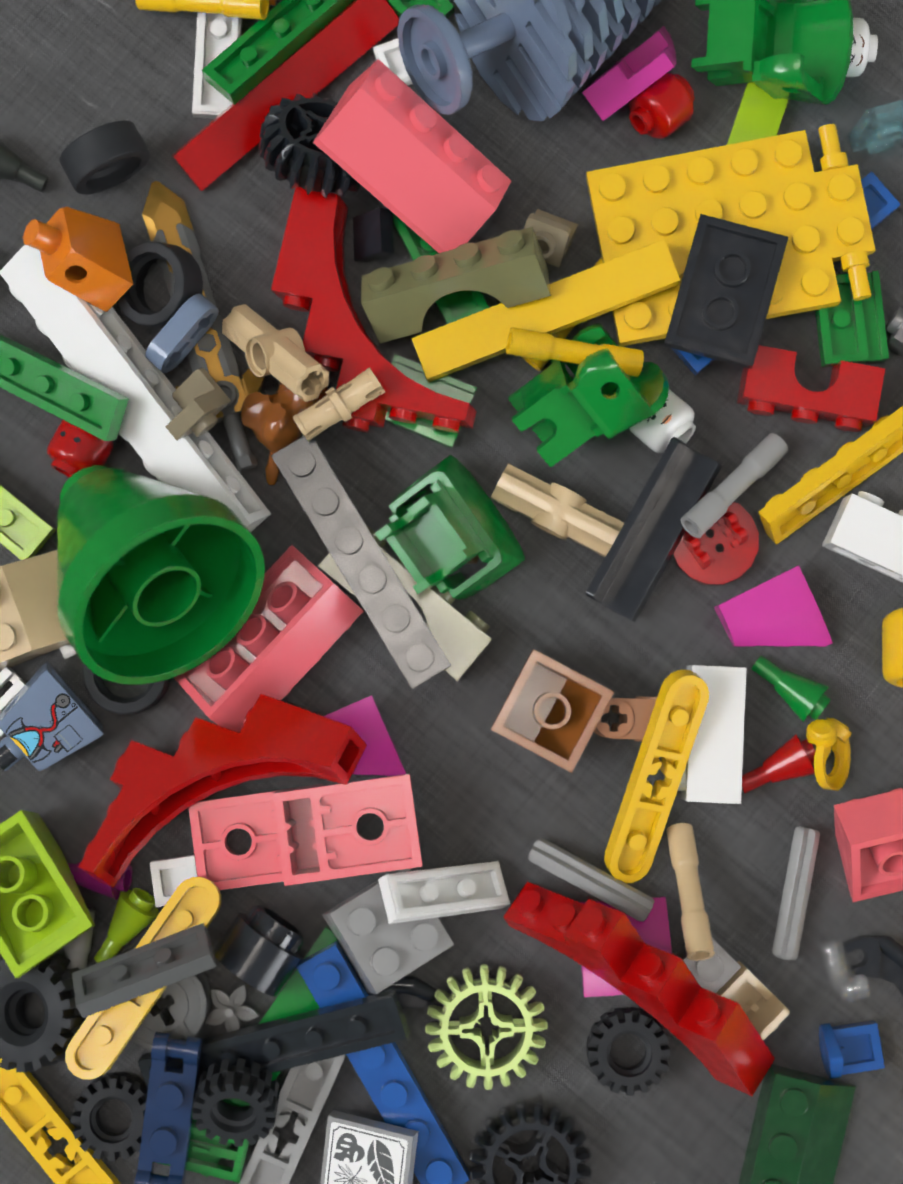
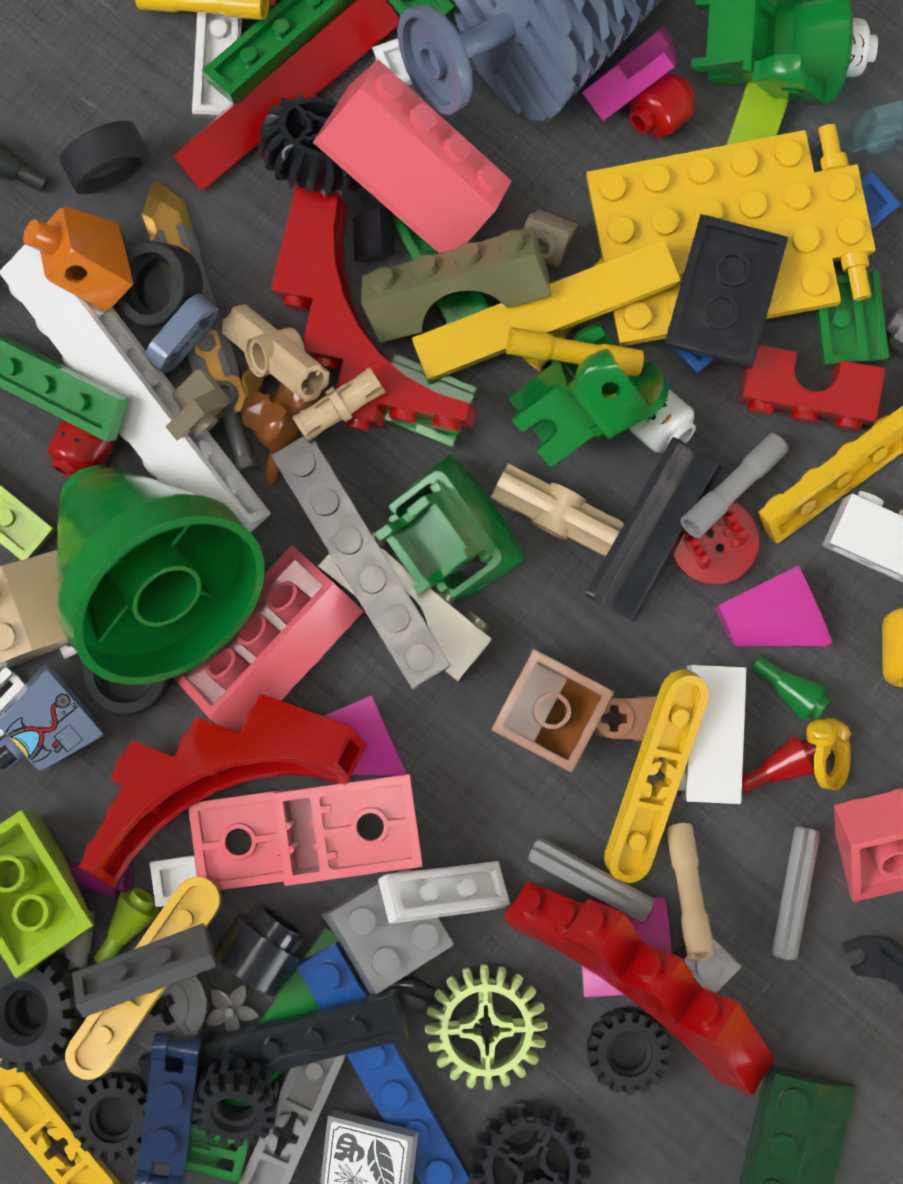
(756, 1000): tan bracket -> none
(839, 975): clear arm -> none
(850, 1048): blue tile -> none

